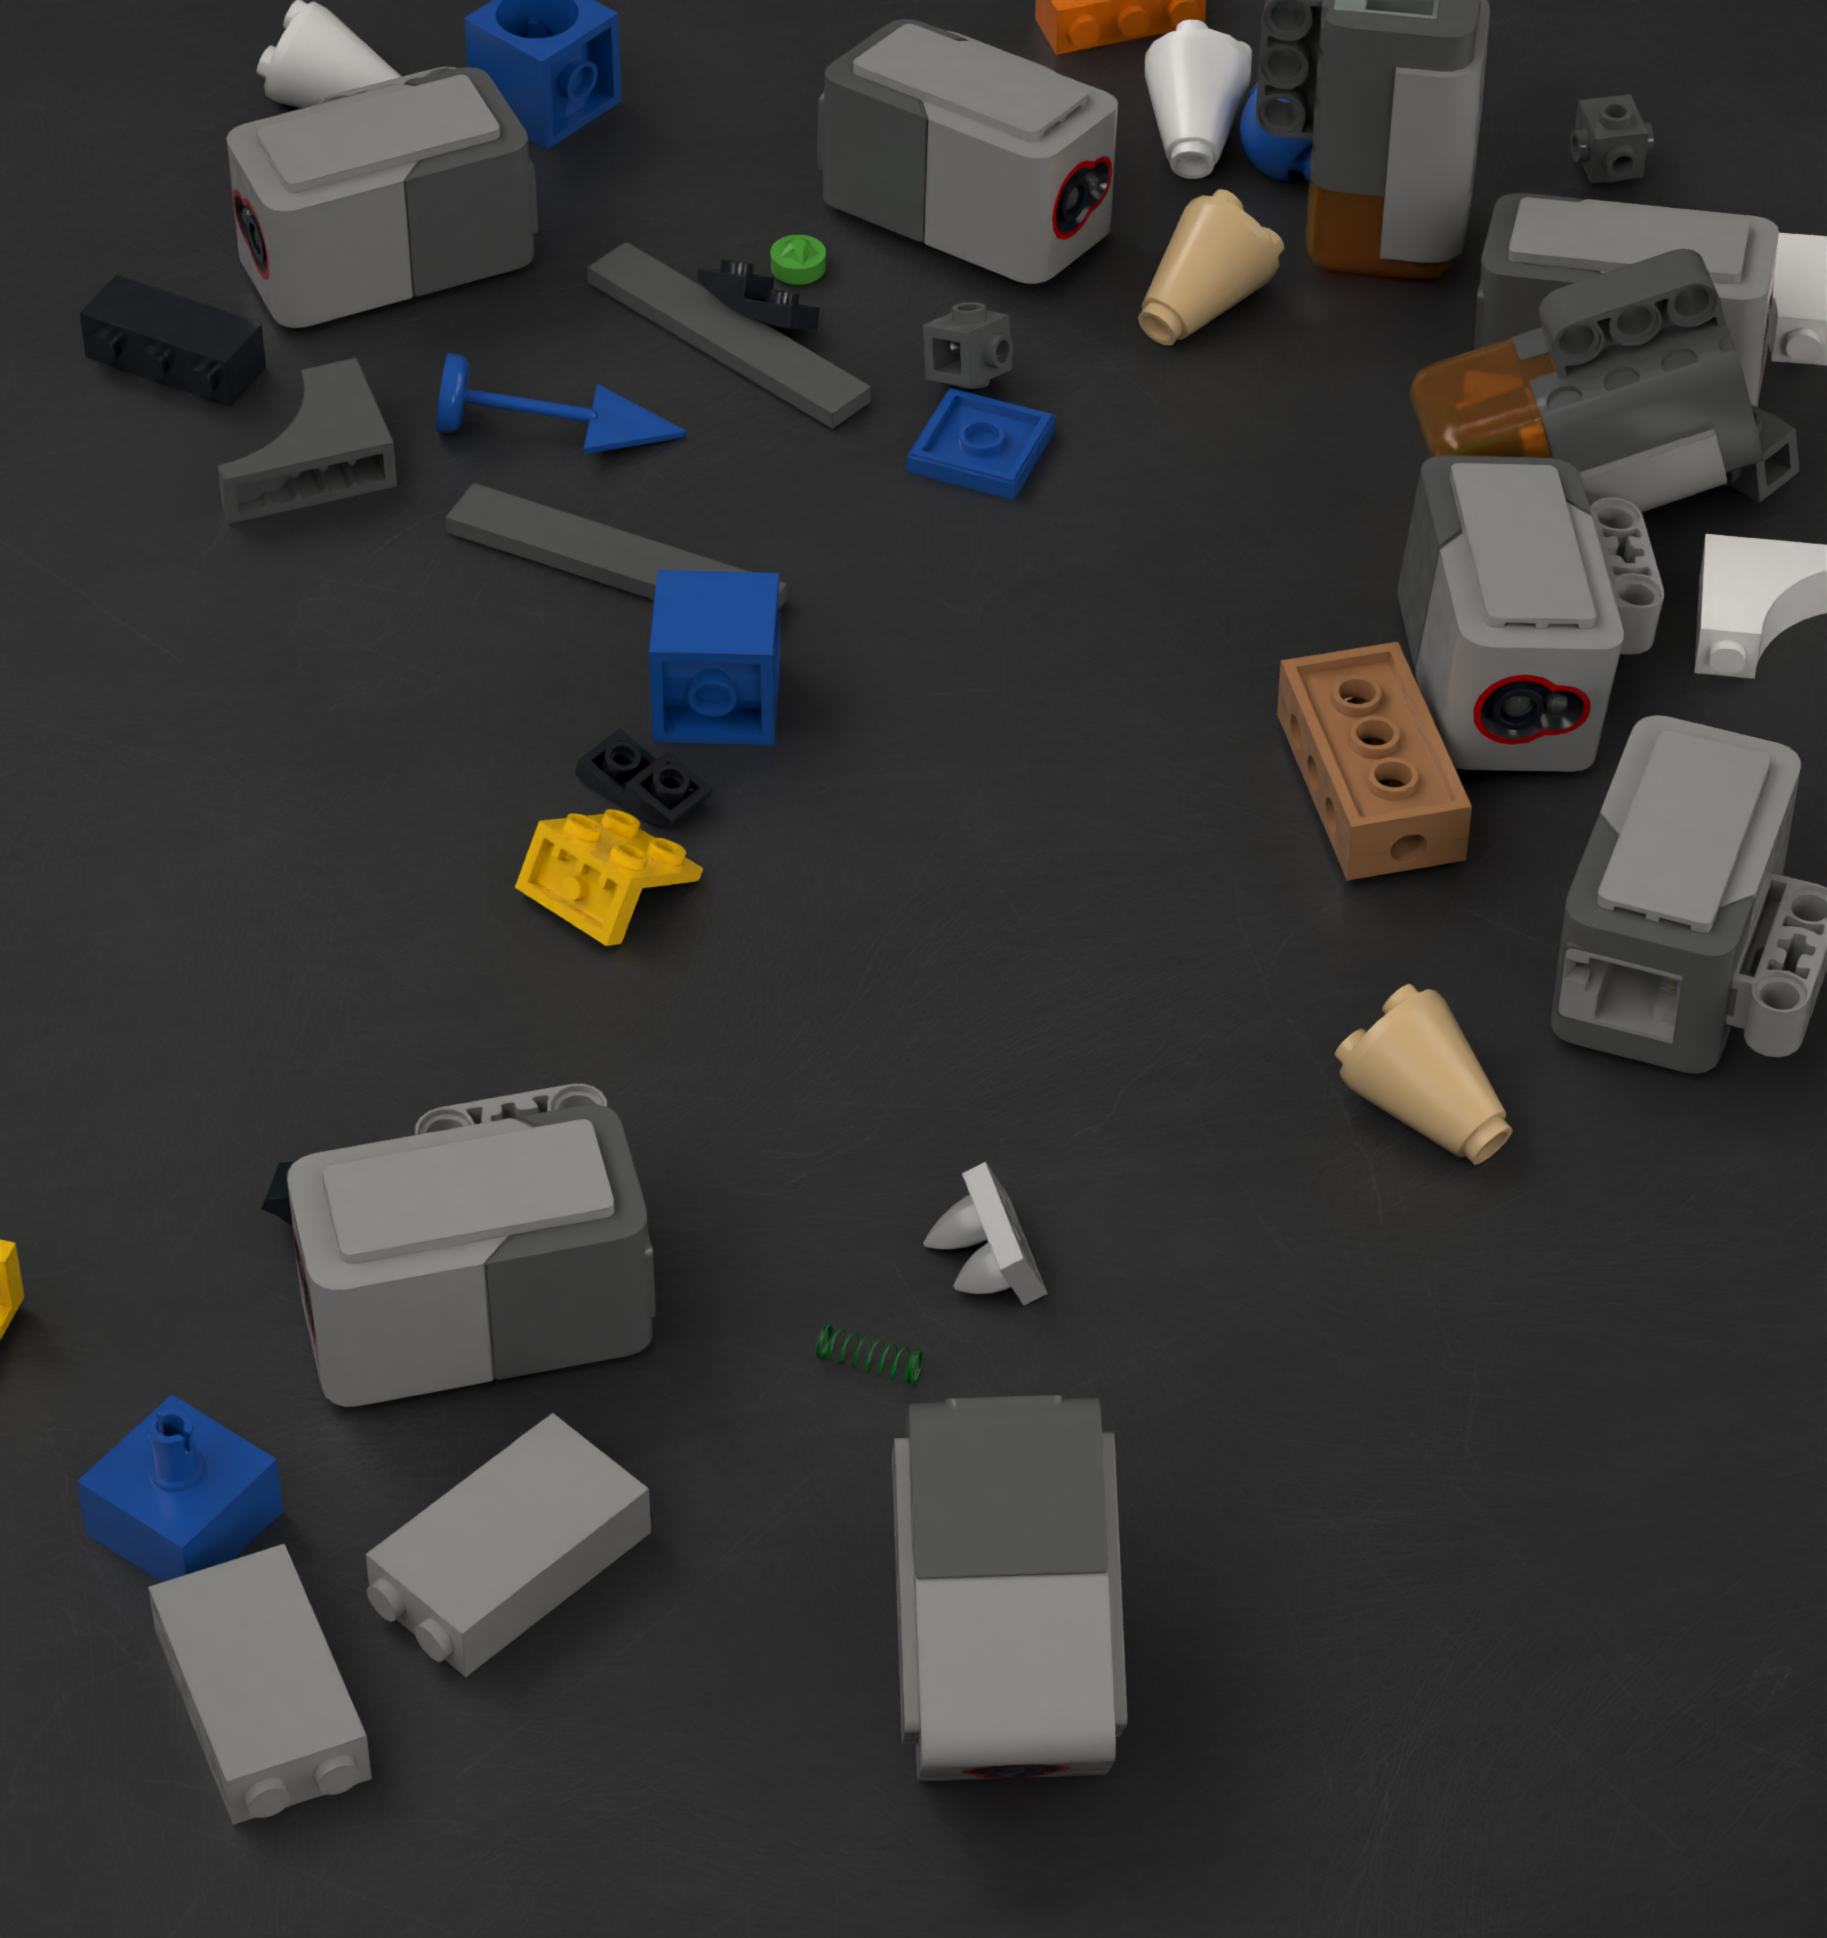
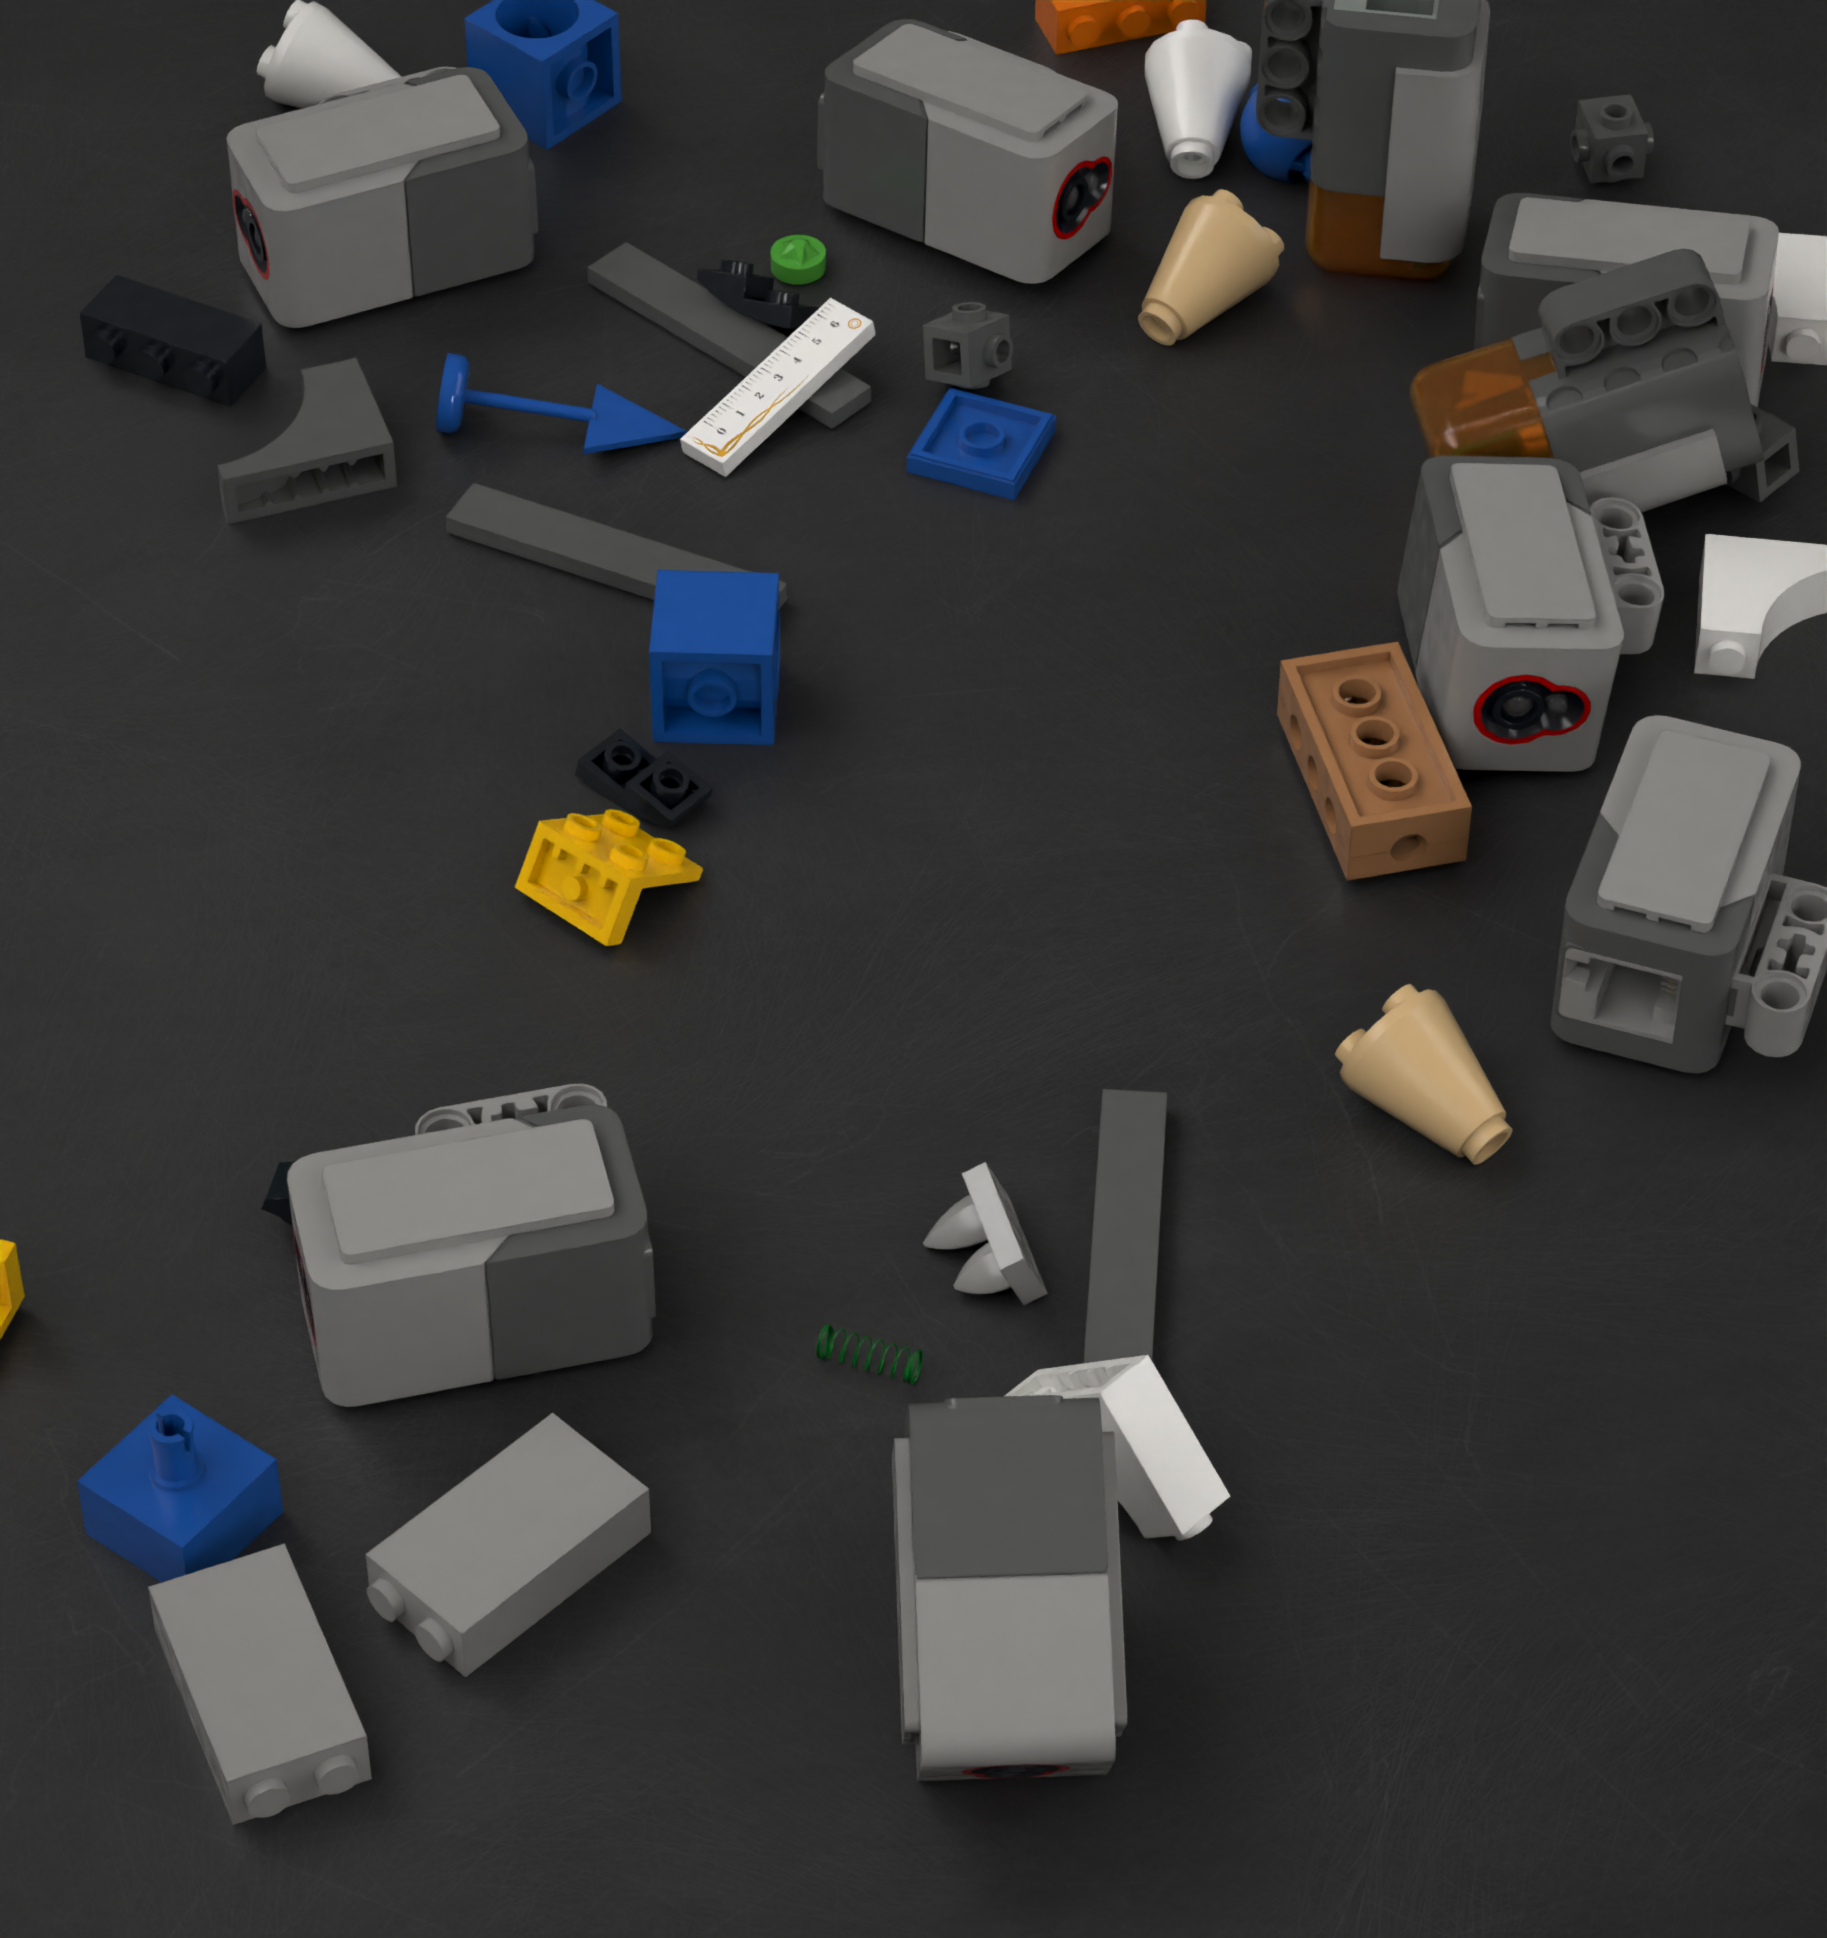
(777, 387): none -> white tile
(1126, 1225): none -> dark grey tile
(1159, 1461): none -> white arch

